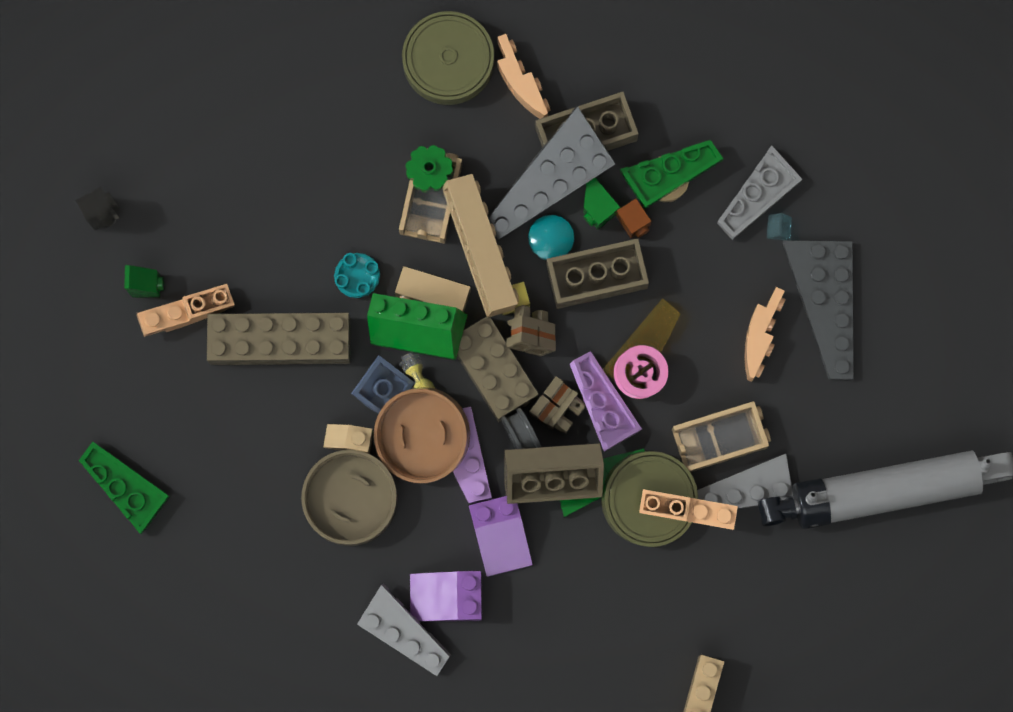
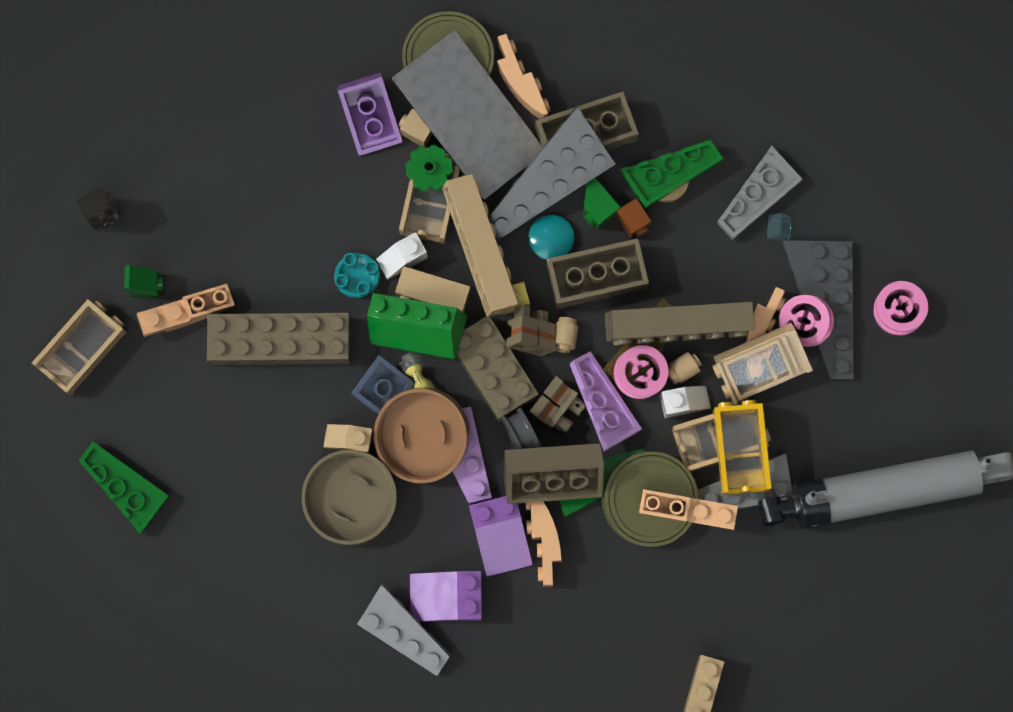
(79, 346): none -> door
(369, 114): none -> medium lavender slope
(403, 253): none -> white slope
(415, 129): none -> tan slope
(468, 114): none -> flat silver piece
(543, 528): none -> light nougat slope
(566, 334): none -> tan brick
(679, 321): none -> dark tan brick
(683, 368): none -> tan brick
(684, 401): none -> white slope
(742, 448): none -> clear door
(761, 363): none -> tan door
(823, 326): none -> bright pink wheel
(915, 299): none -> bright pink wheel

